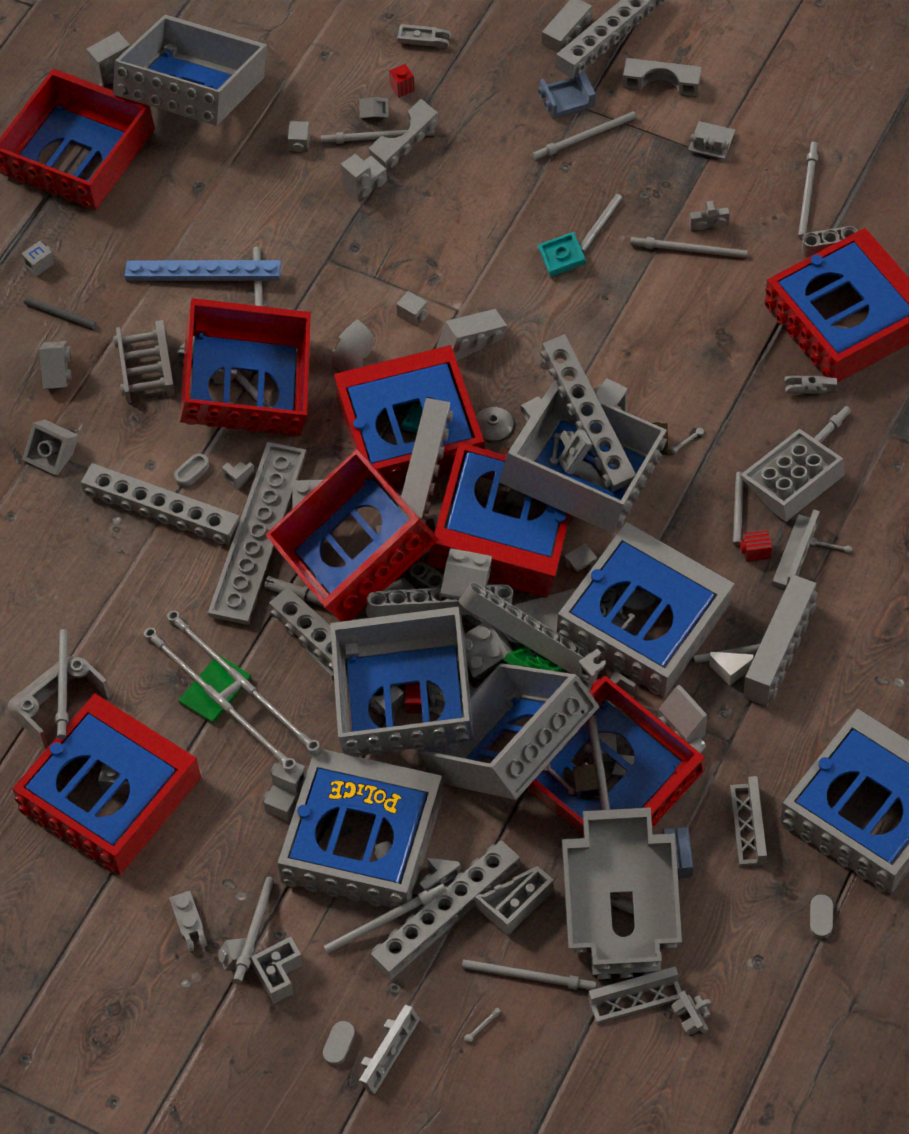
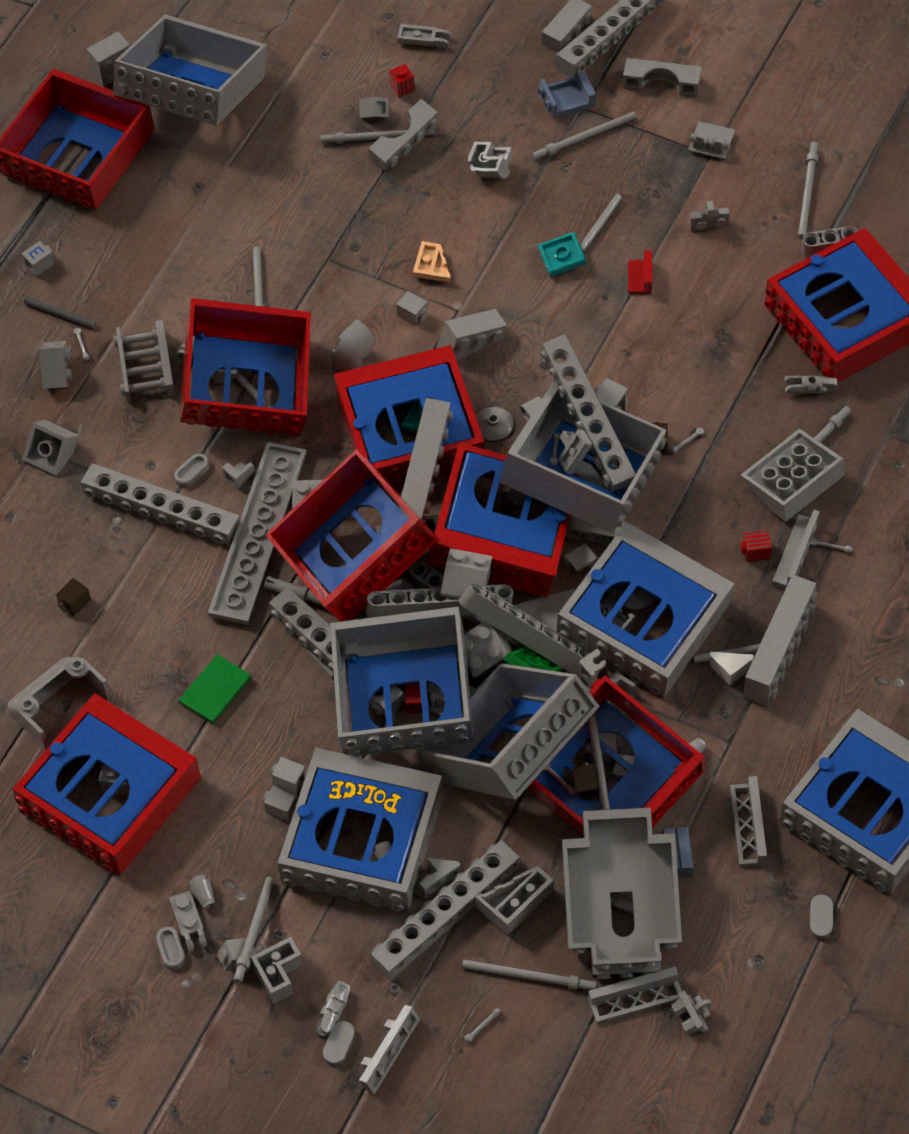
(62, 717): light grey bar -> none
(73, 597): none -> dark brown brick
(77, 332): none -> light grey hinge
(170, 948): none -> light grey tile
(202, 890): none -> light grey cone
(203, 270): medium blue plate -> none
(240, 681): light grey bar -> none
(299, 136): light grey brick -> none
(332, 1008): none -> light grey hinge
(362, 176): light grey brick -> none
(423, 898): light grey bar -> none
(431, 263): none -> light nougat wing
(489, 160): none -> light grey brick
(583, 531): none -> light grey beam
(640, 275): none -> red panel
(649, 243): light grey bar -> none
(683, 715): light grey slope -> none
(738, 508): light grey bar -> none

